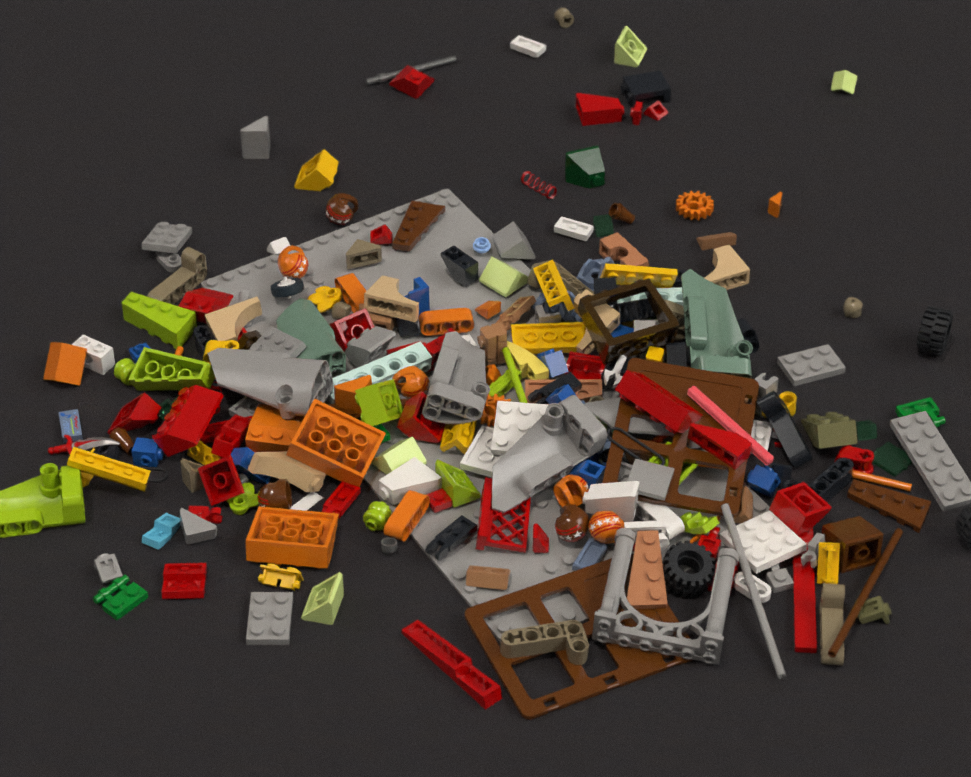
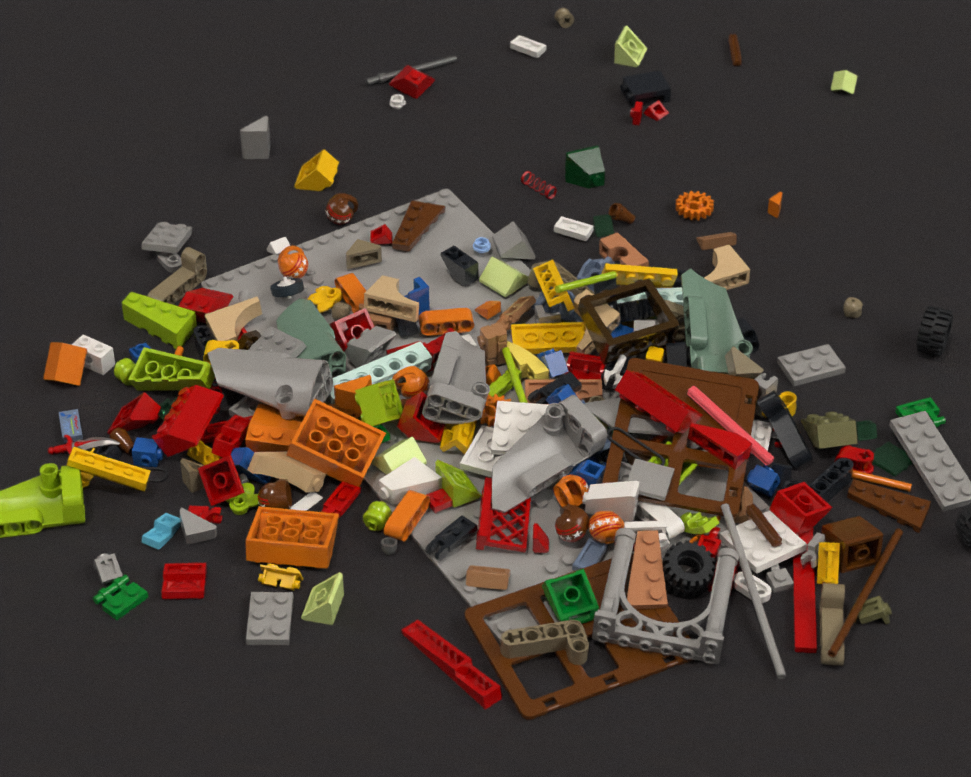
(397, 101): none -> white plate
(571, 597): none -> green slope
(584, 282): none -> lime bar
(598, 109): red slope -> none
(735, 50): none -> reddish brown axle
(741, 365): none -> dark tan slope
(764, 525): none -> reddish brown axle

